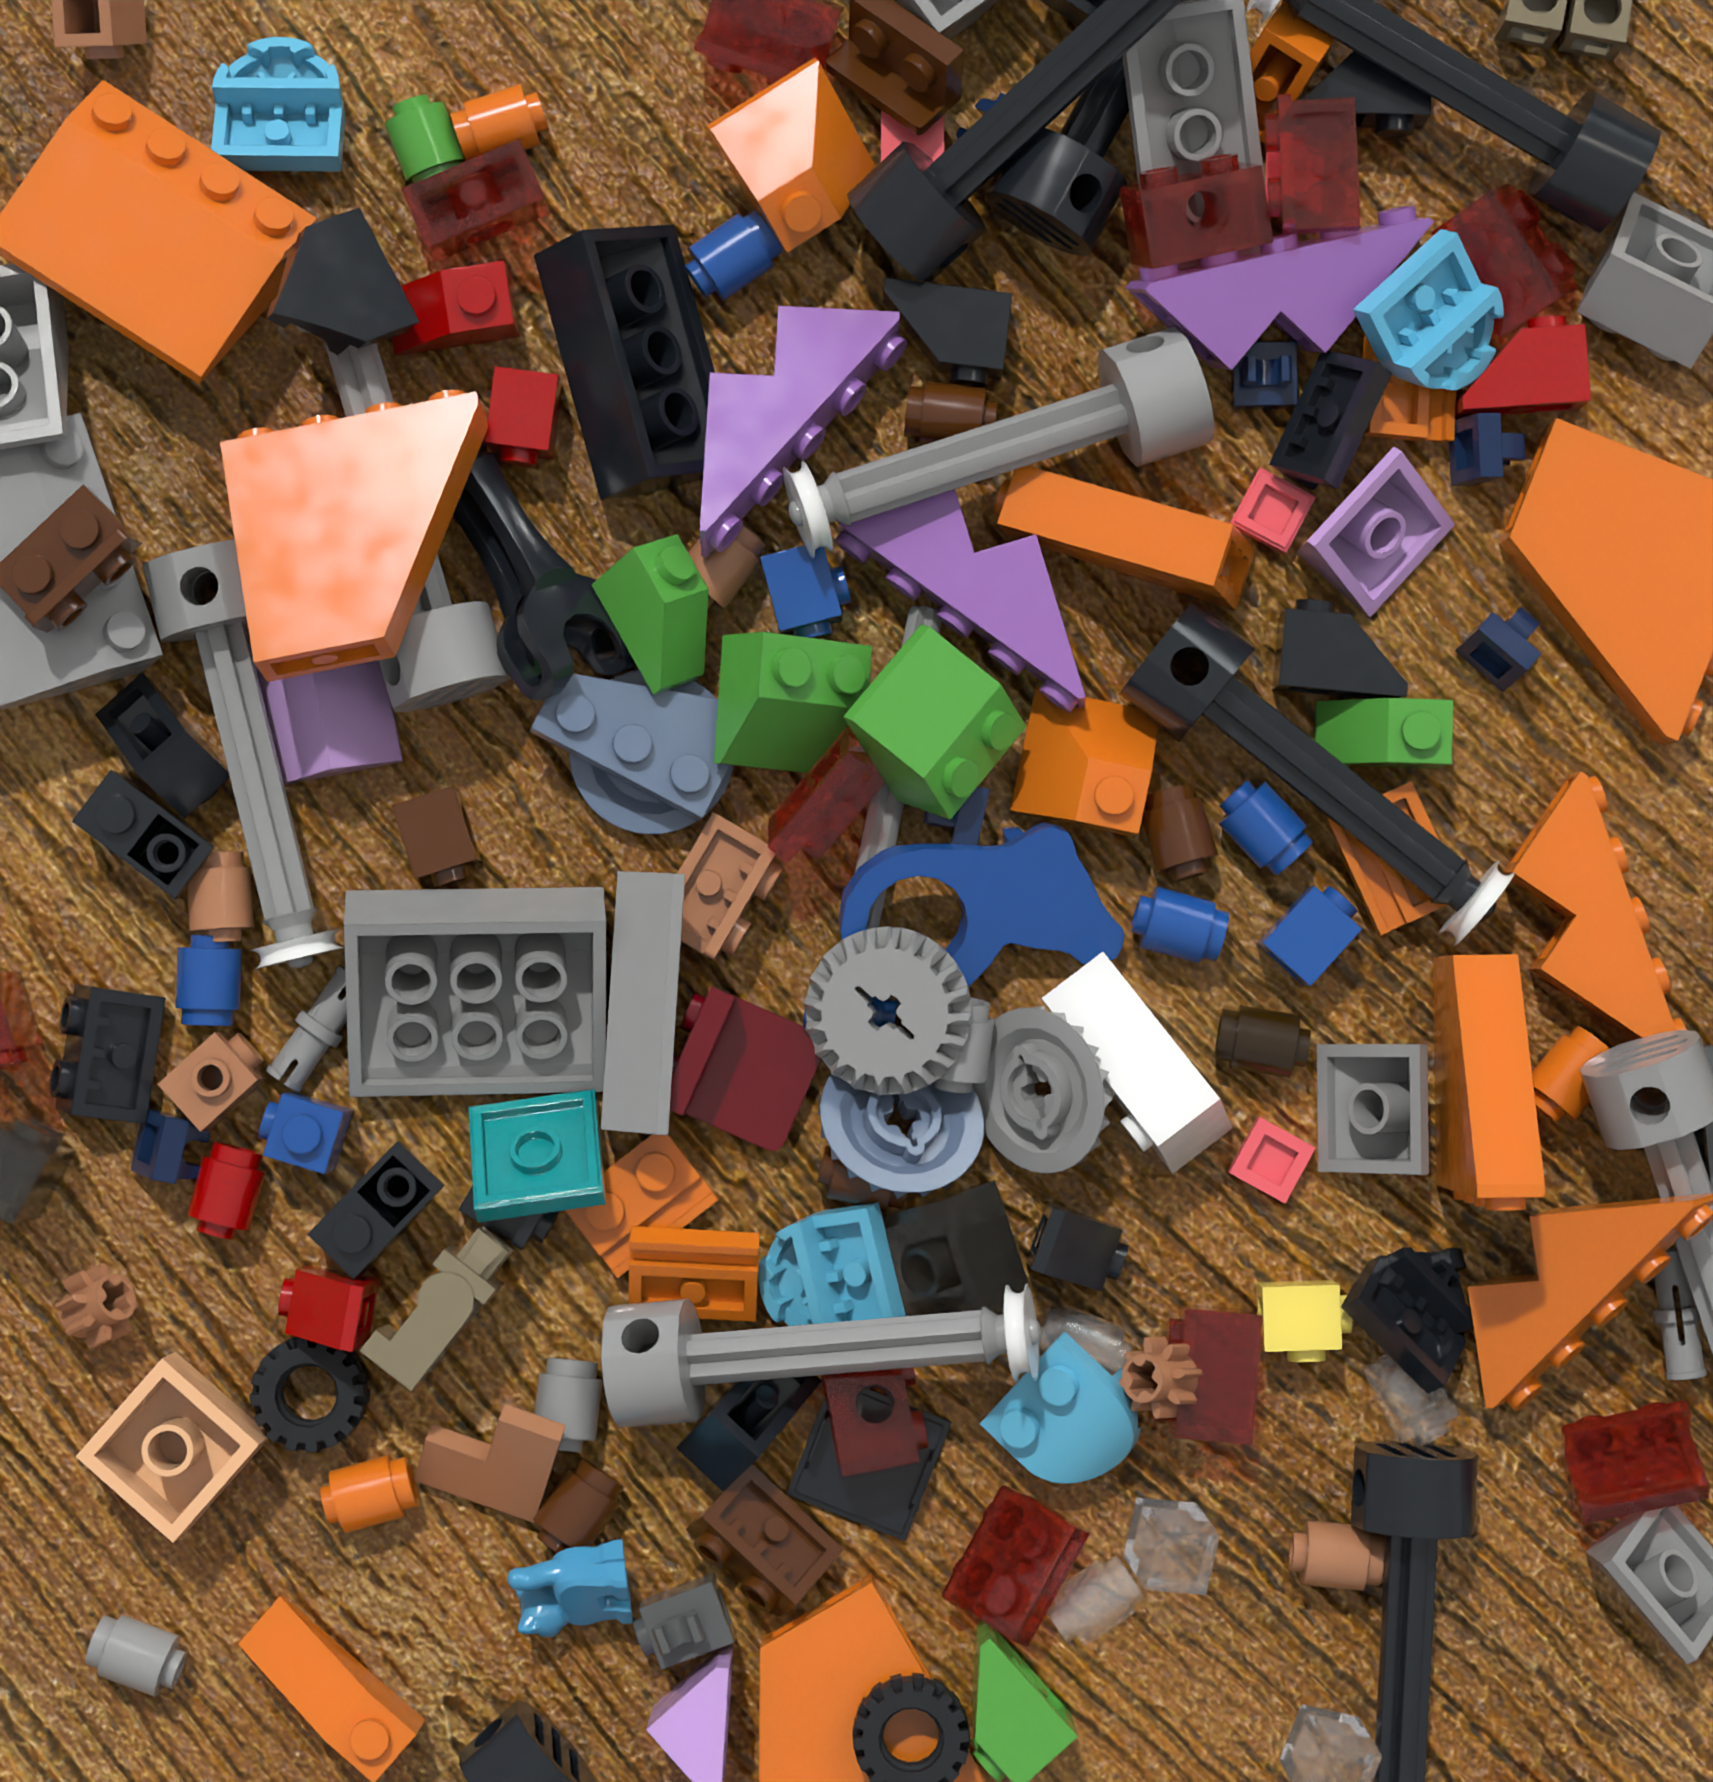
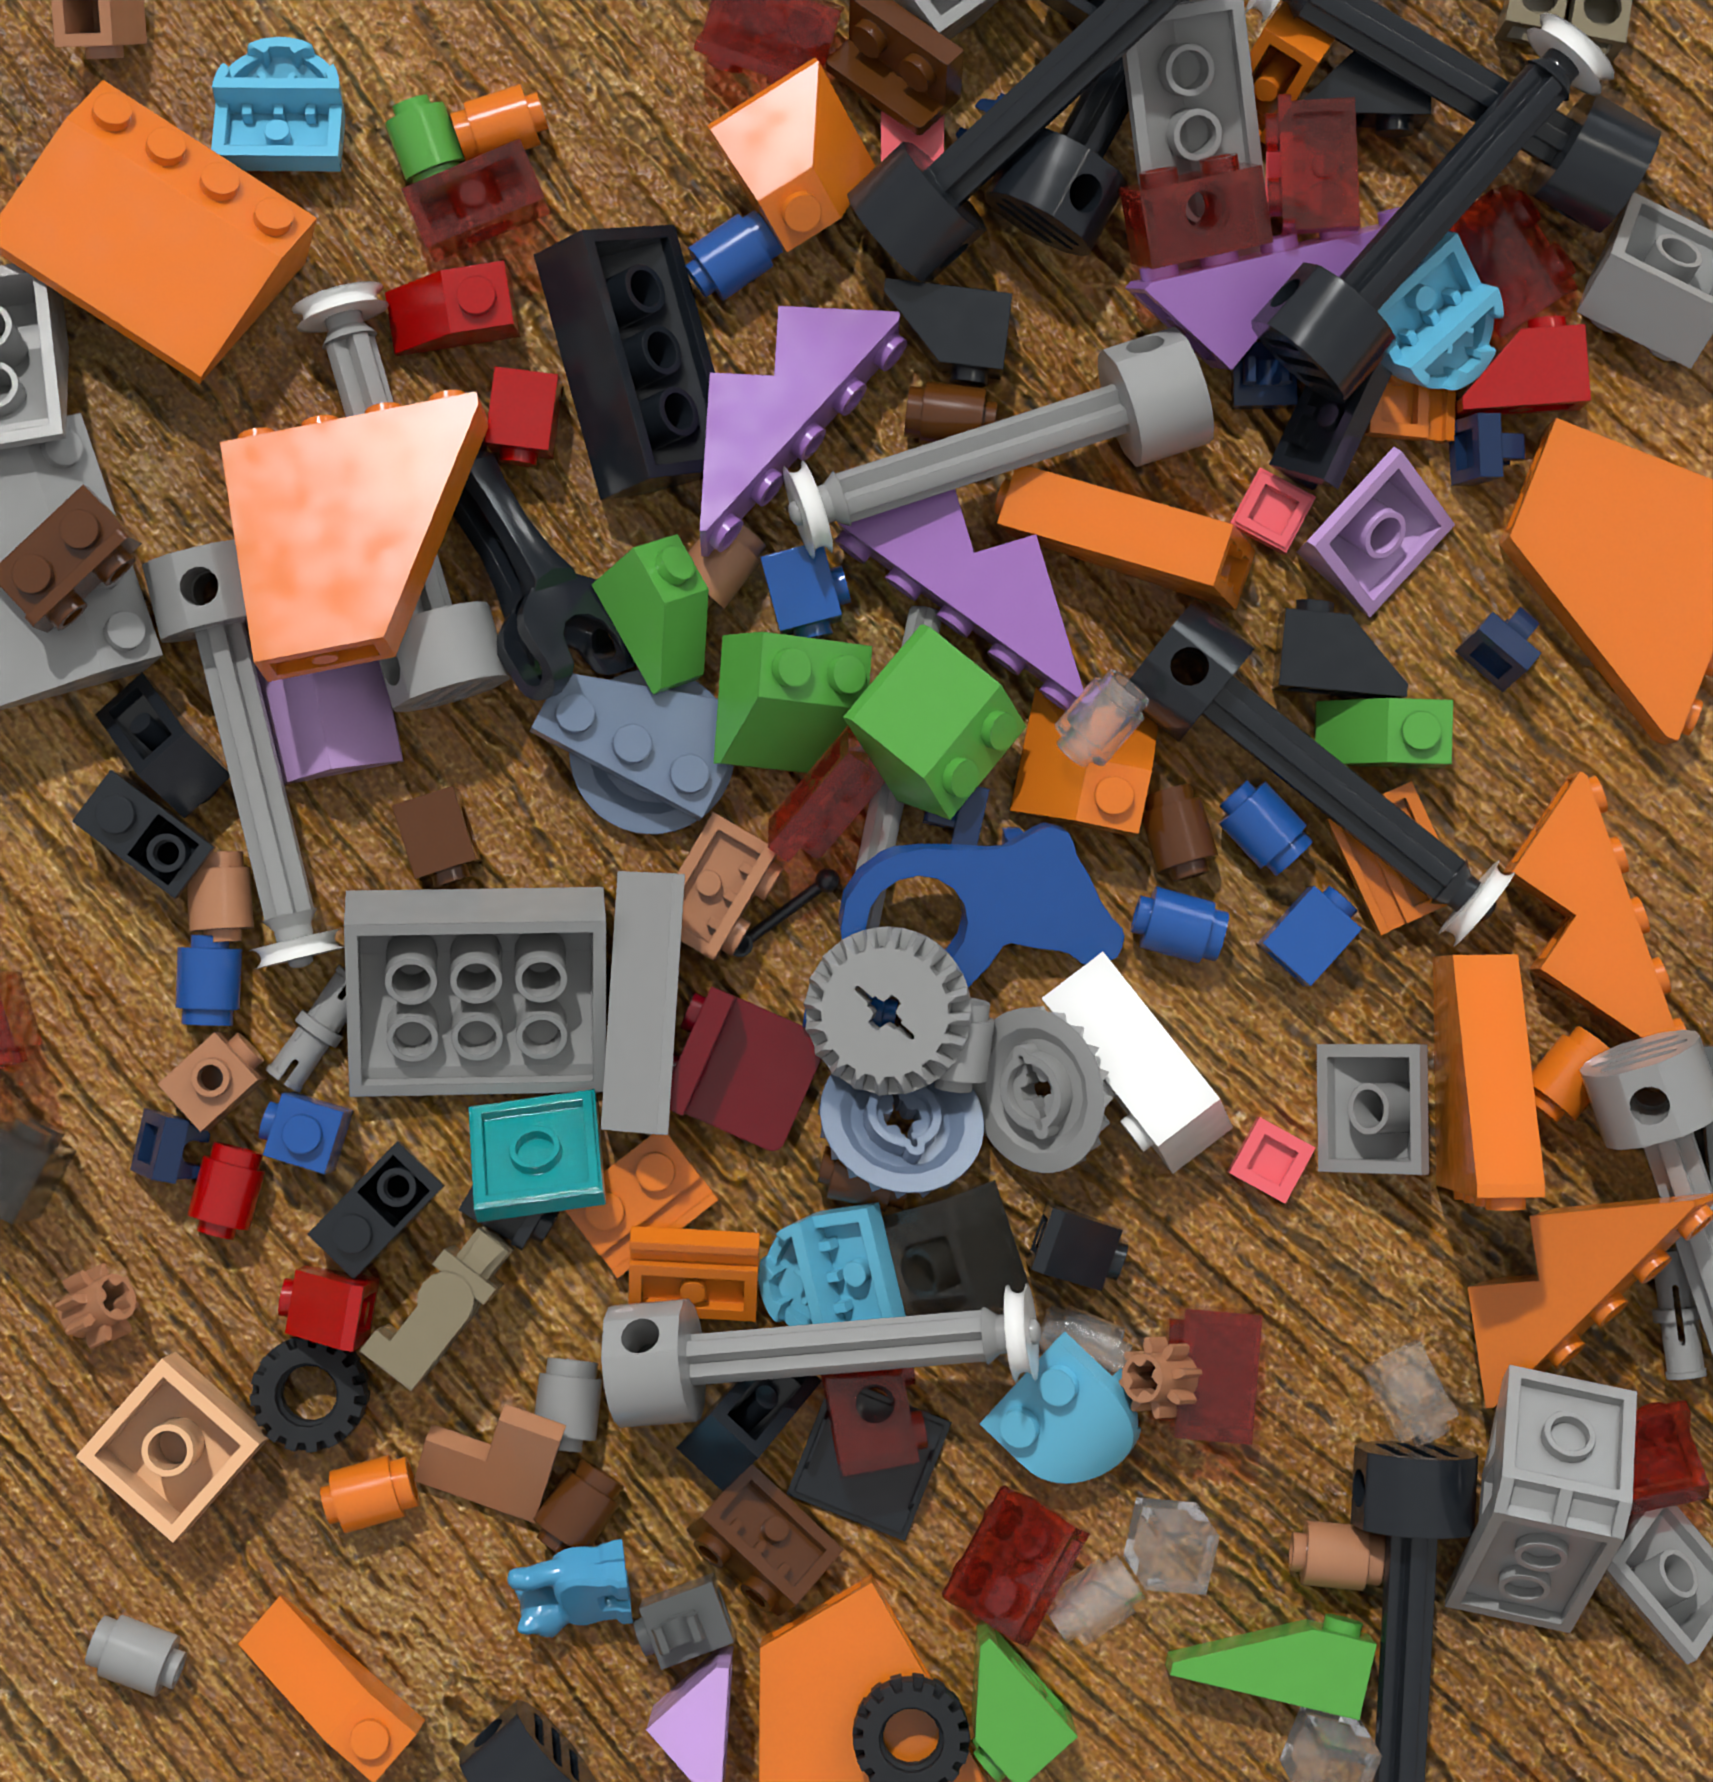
(107, 1053): black bracket -> none
(341, 286): black slope -> none
(826, 881): none -> black hinge
(1101, 719): none -> clear brick
(1262, 1041): dark brown brick -> none
(1292, 1663): none -> bright green slope
(1302, 1318): light yellow brick -> none
(1328, 324): none -> black piece
(1414, 1311): black slope -> none
(1548, 1500): none -> light grey bracket

